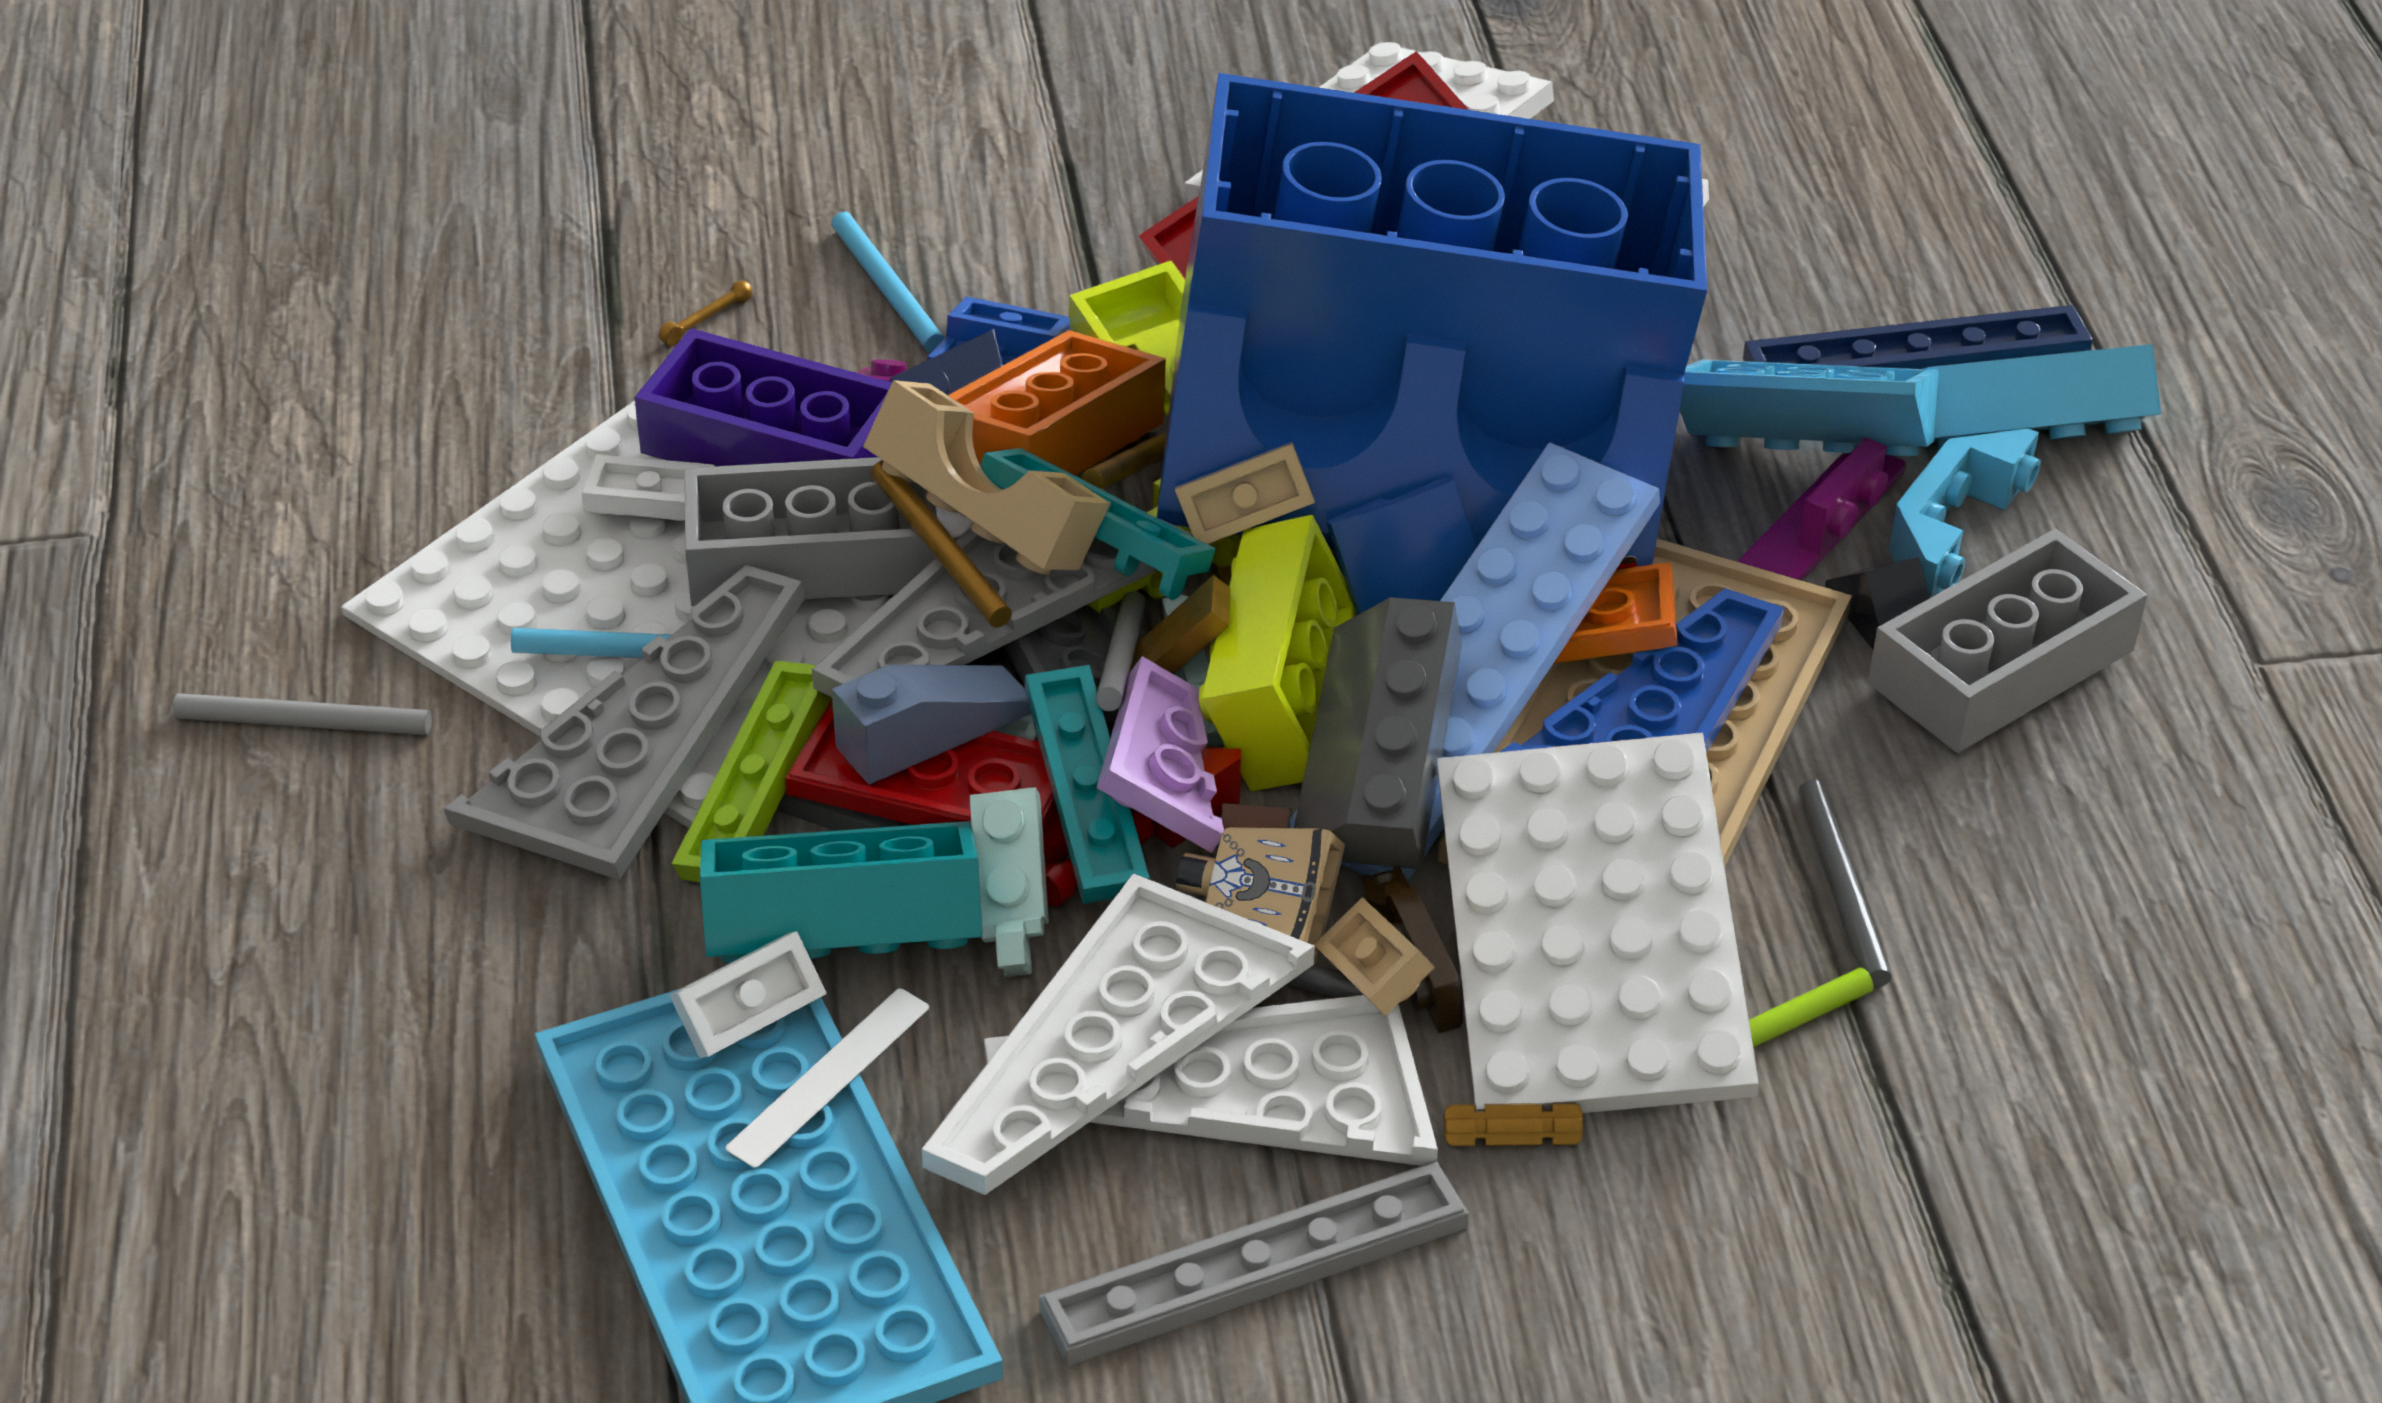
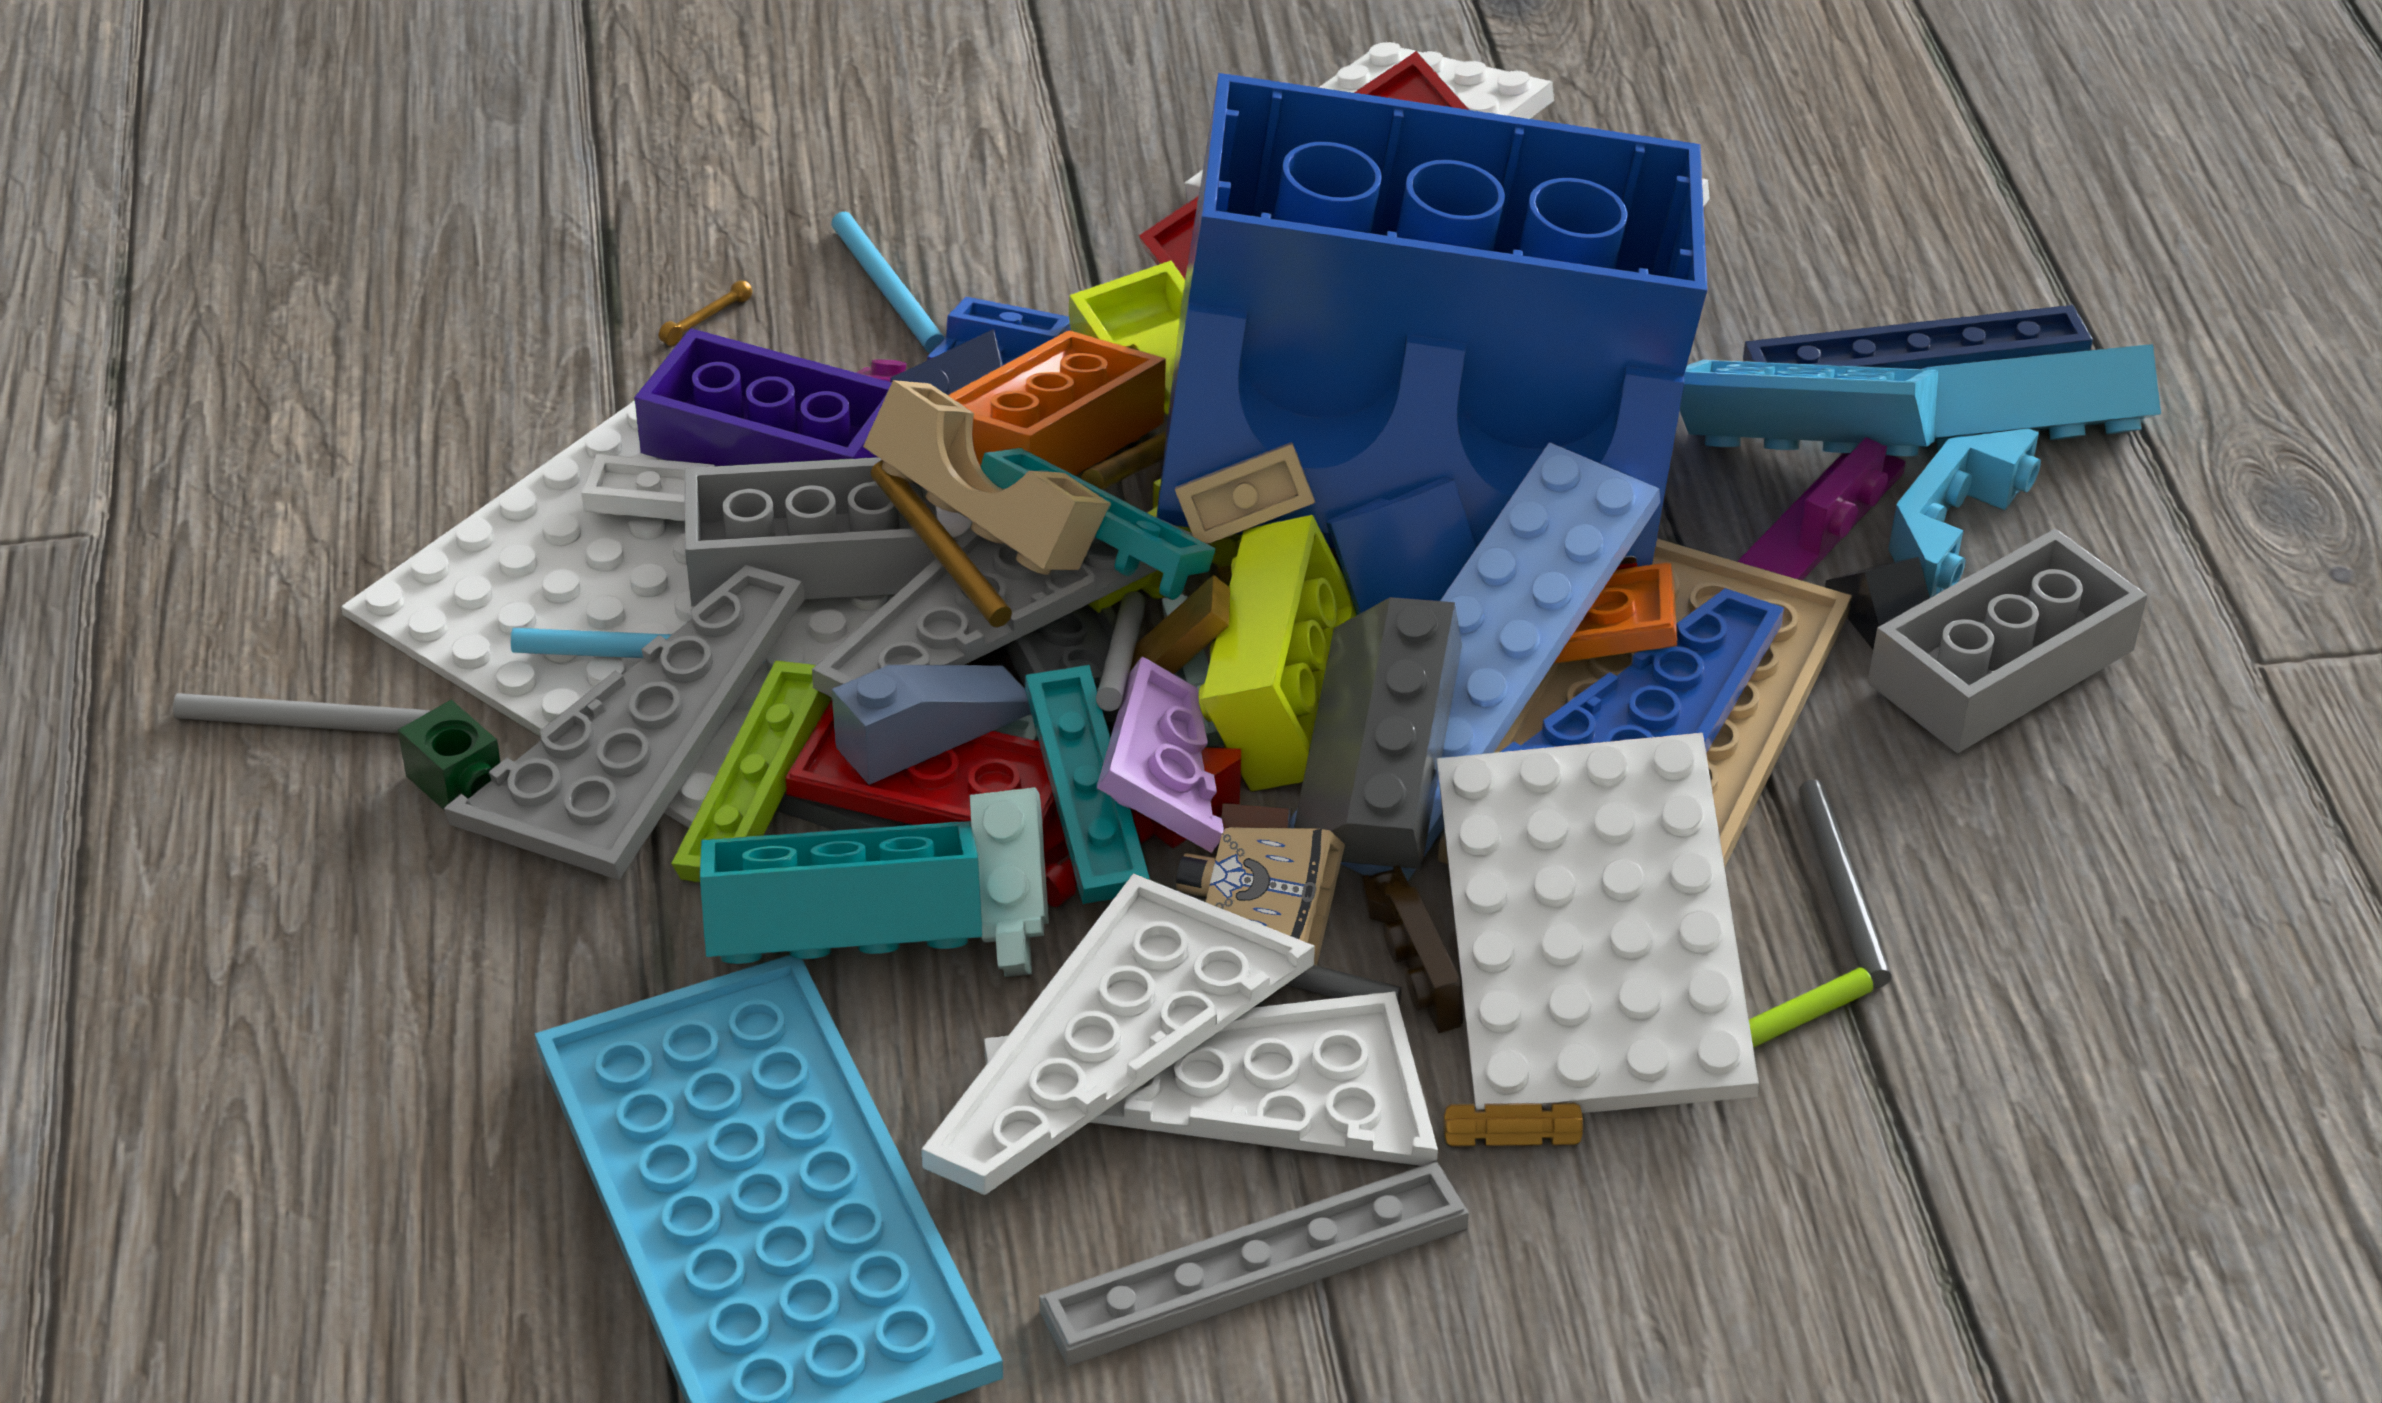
(448, 753): none -> dark green brick
(748, 994): white plate -> none
(827, 1078): white sticker -> none
(1374, 956): tan plate -> none

